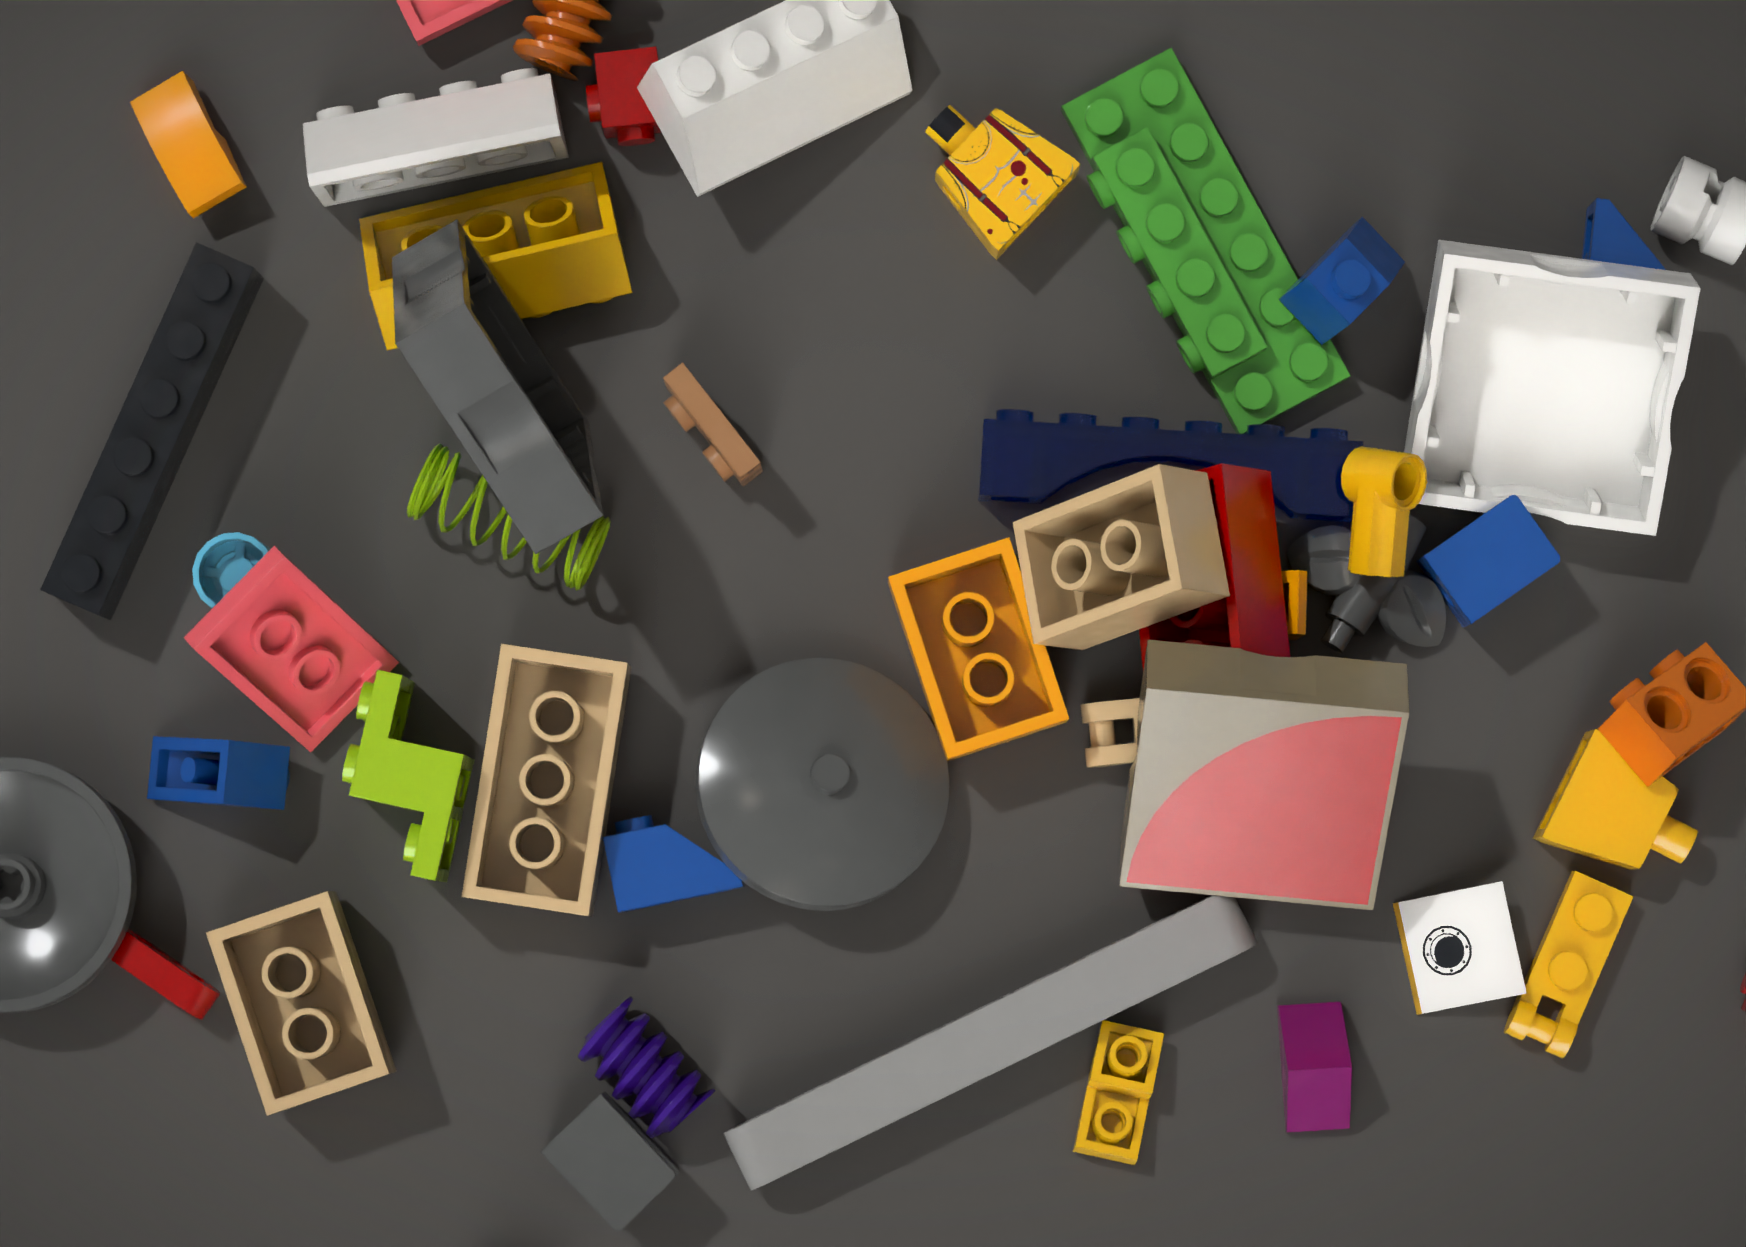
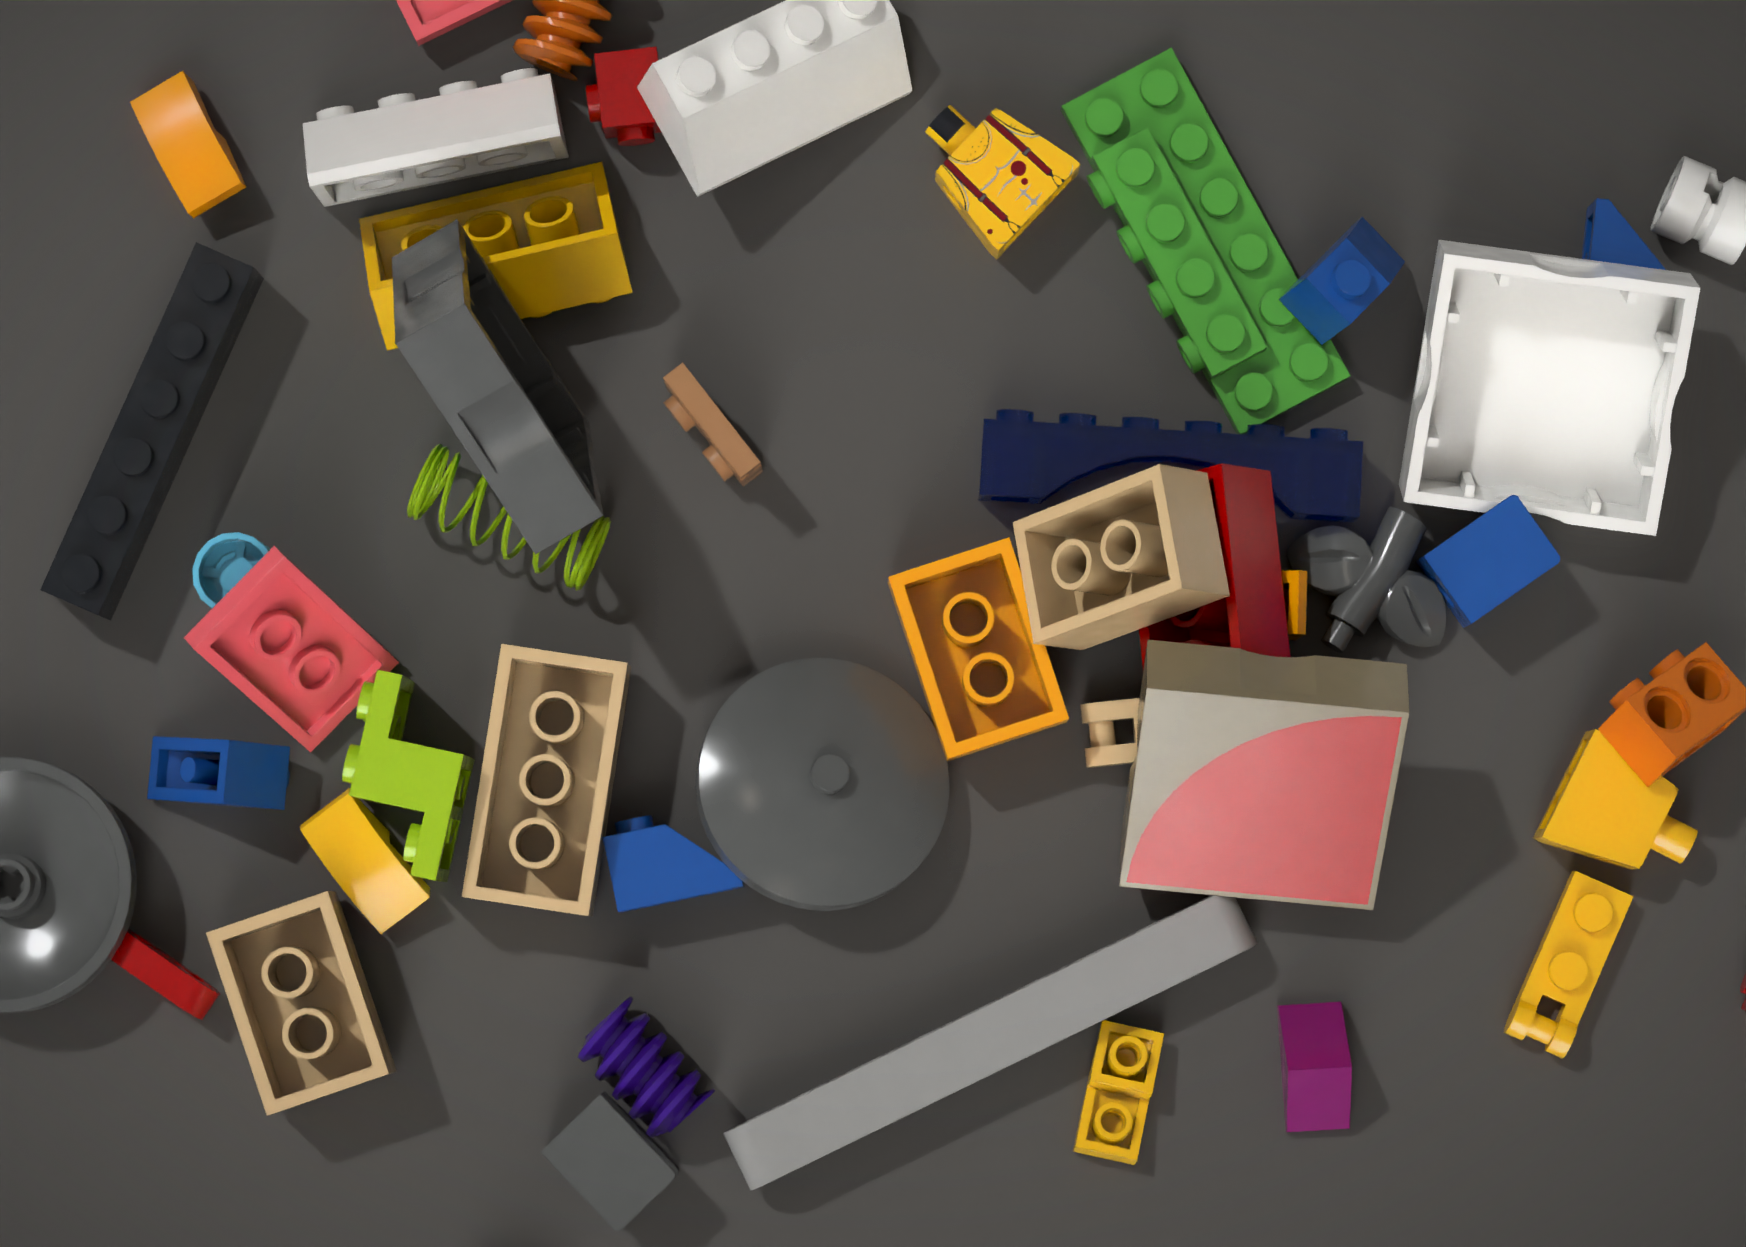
(364, 862): none -> yellow slope
(1383, 493): yellow piece -> none
(1459, 948): white sticker -> none

